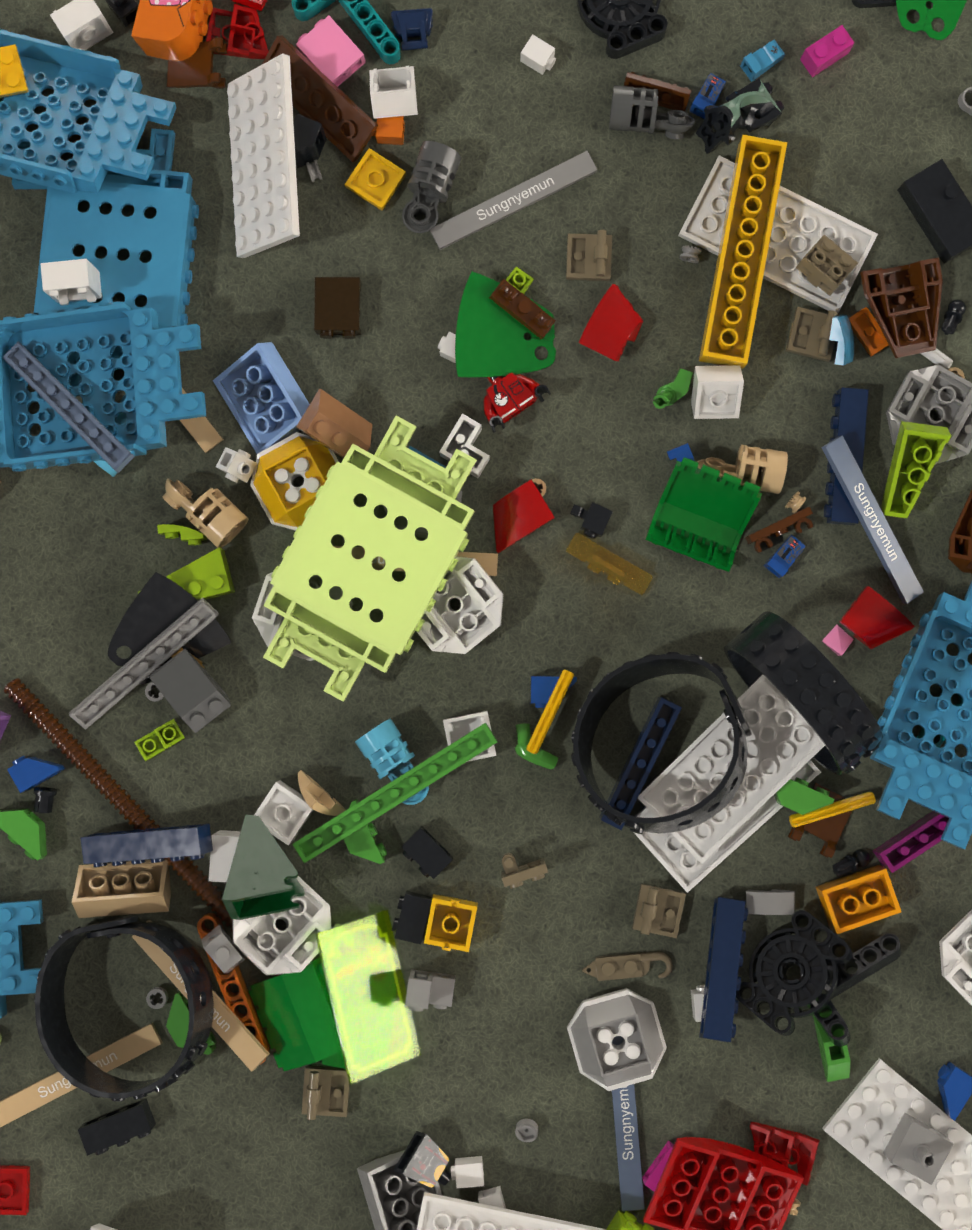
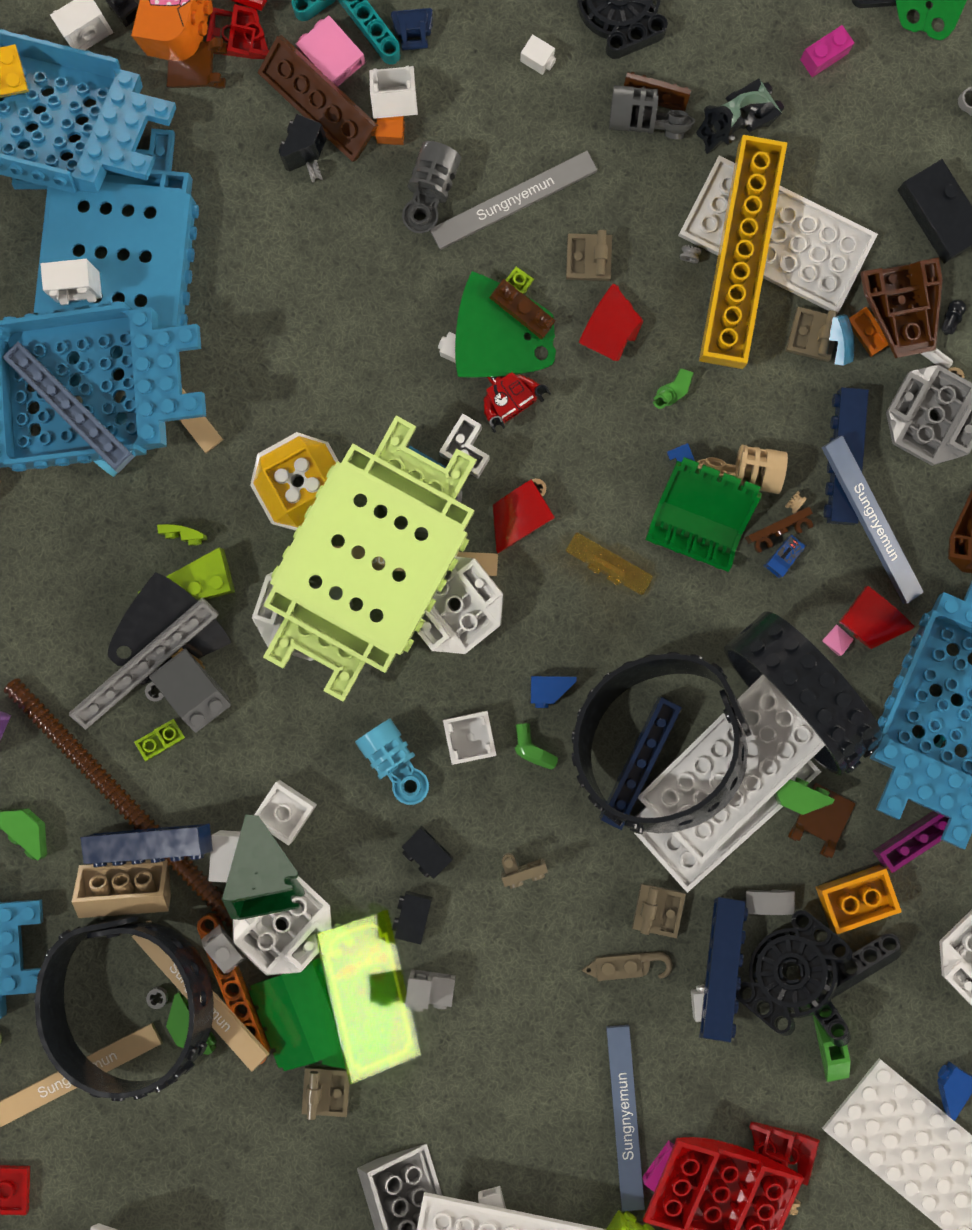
(32, 771): blue slope -> none
(44, 799): black bush -> none
(117, 1127): black brick -> none
(209, 513): tan cylinder -> none
(236, 465): white brick -> none
(263, 157): white plate -> none
(263, 396): light blue slope -> none
(317, 797): tan brick -> none
(335, 425): medium nougat slope -> none
(337, 307): dark brown panel -> none
(363, 843): bright green slope -> none
(375, 179): yellow plate -> none
(395, 792): bright green plate -> none
(424, 1161): torso -> none
(450, 923): yellow brick -> none
(468, 1172): white brick -> none
(526, 1130): light grey tile -> none
(550, 711): yellow axle -> none
(594, 519): black brick -> none
(614, 1015): light grey piece -> none
(708, 95): blue leg -> none
(717, 392): white container -> none
(762, 60): dark azure leg -> none
(826, 265): dark tan plate -> none
(833, 809): yellow axle -> none
(859, 858): black axle -> none
(913, 458): lime wedge -> none
(918, 1148): light grey brick -> none

